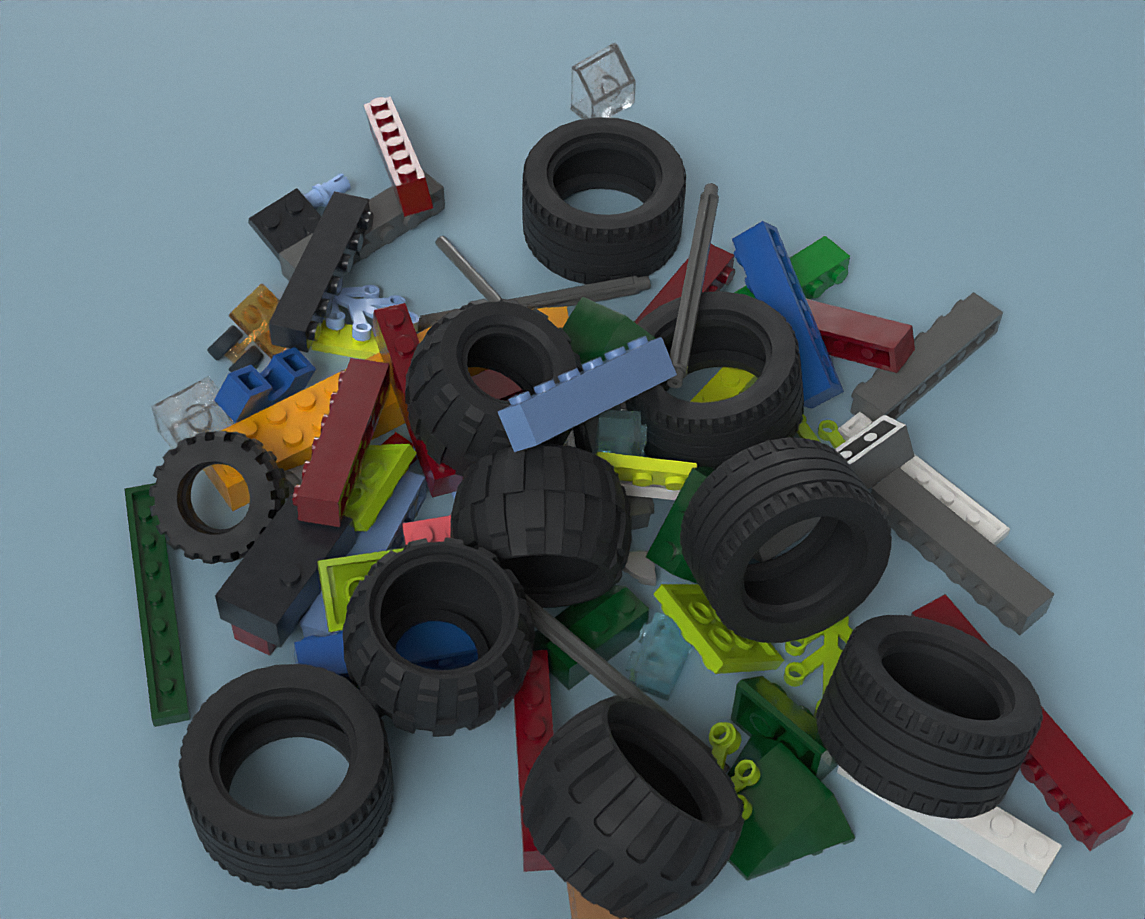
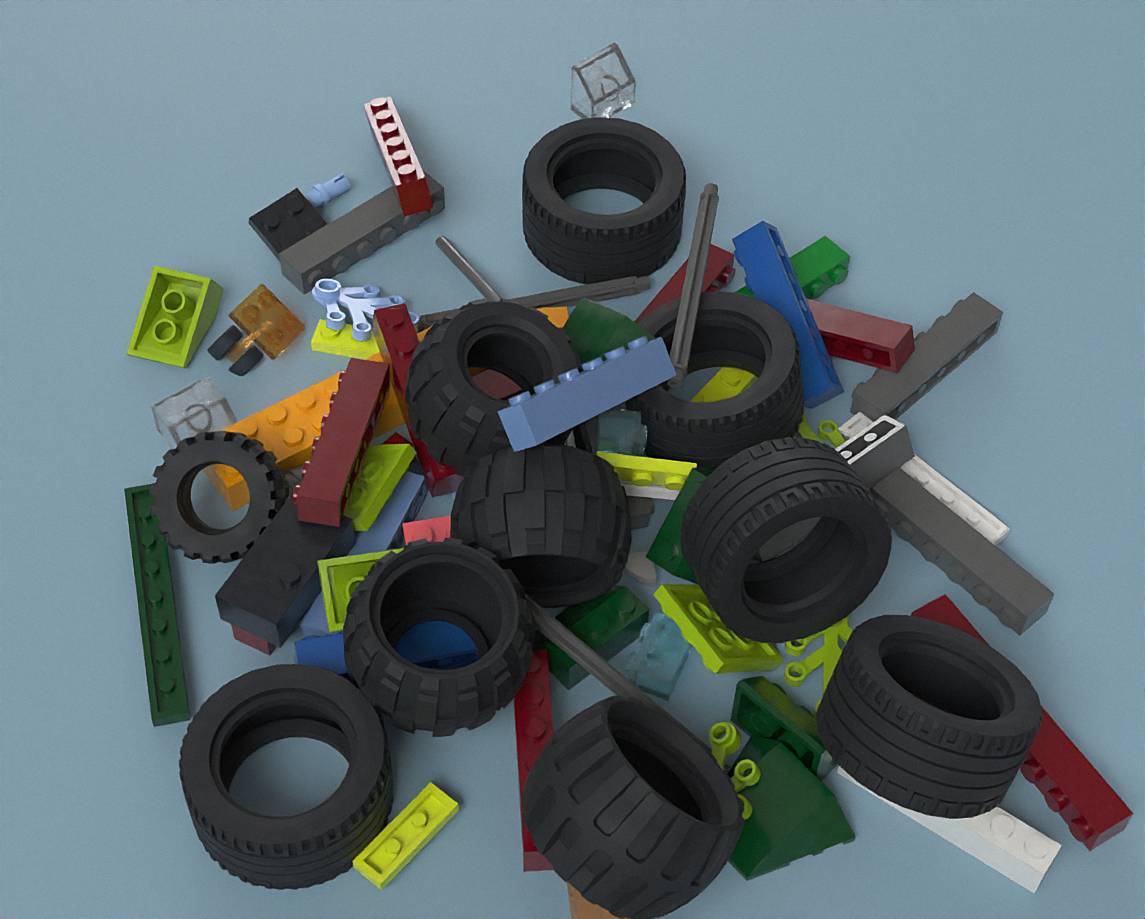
(174, 316): none -> lime slope
(249, 391): blue arch -> none
(320, 272): black brick -> none
(405, 836): none -> neon yellow plate

